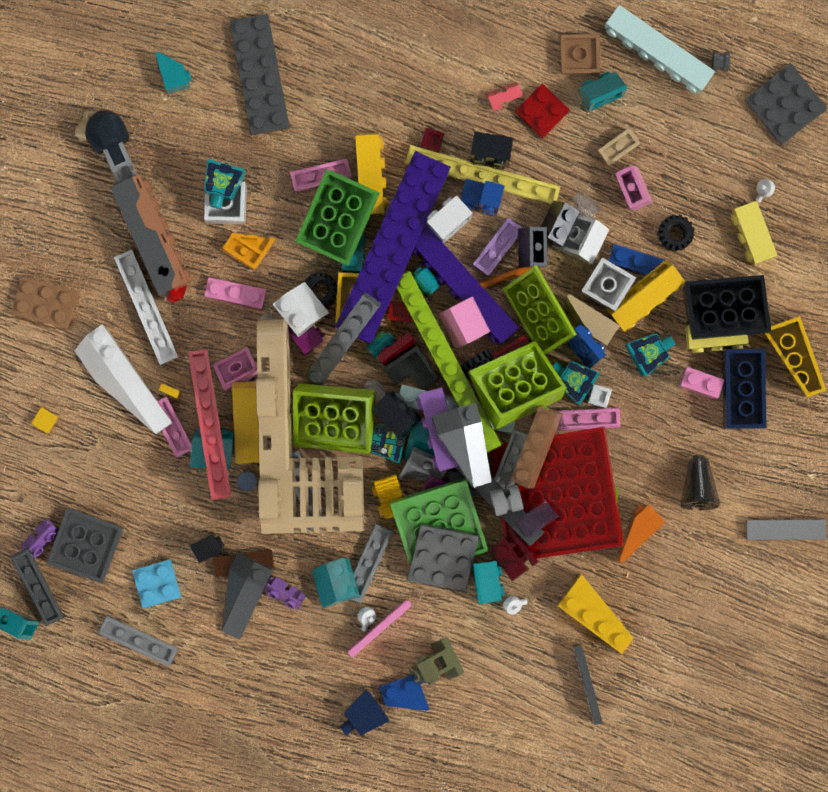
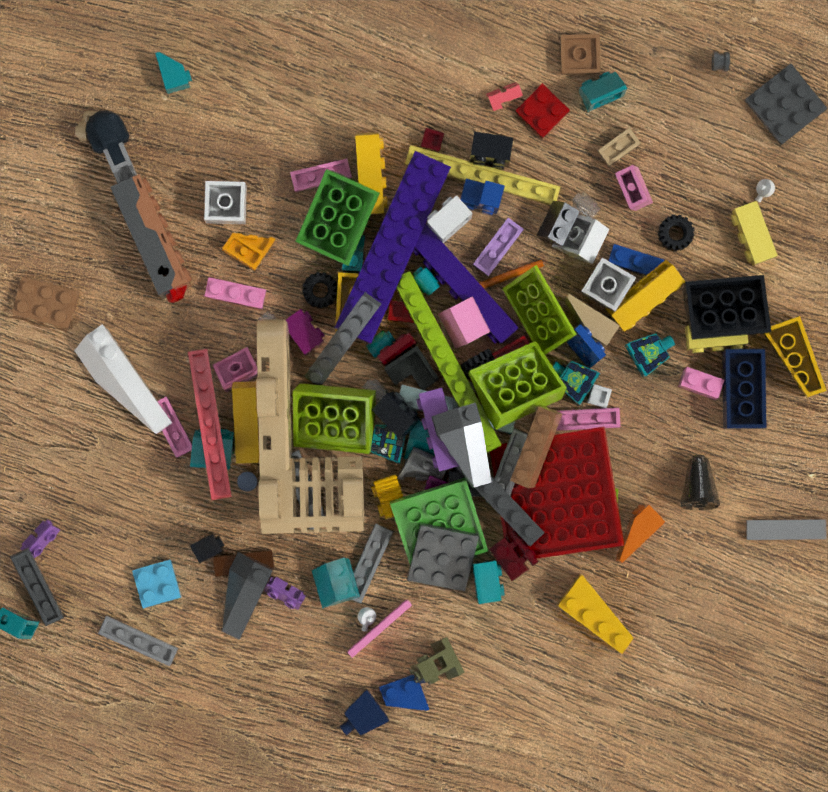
(44, 420): yellow tile -> none
(85, 545): dark grey plate -> none
(146, 307): white plate -> none
(170, 391): yellow tile -> none
(222, 182): torso -> none
(259, 74): dark grey plate -> none
(300, 309): white slope -> none
(506, 500): light grey wheel -> none
(513, 604): white piece -> none
(532, 247): black brick -> none
(537, 519): clear purple slope -> none
(587, 684): dark grey tile -> none
(659, 50): light aqua brick -> none

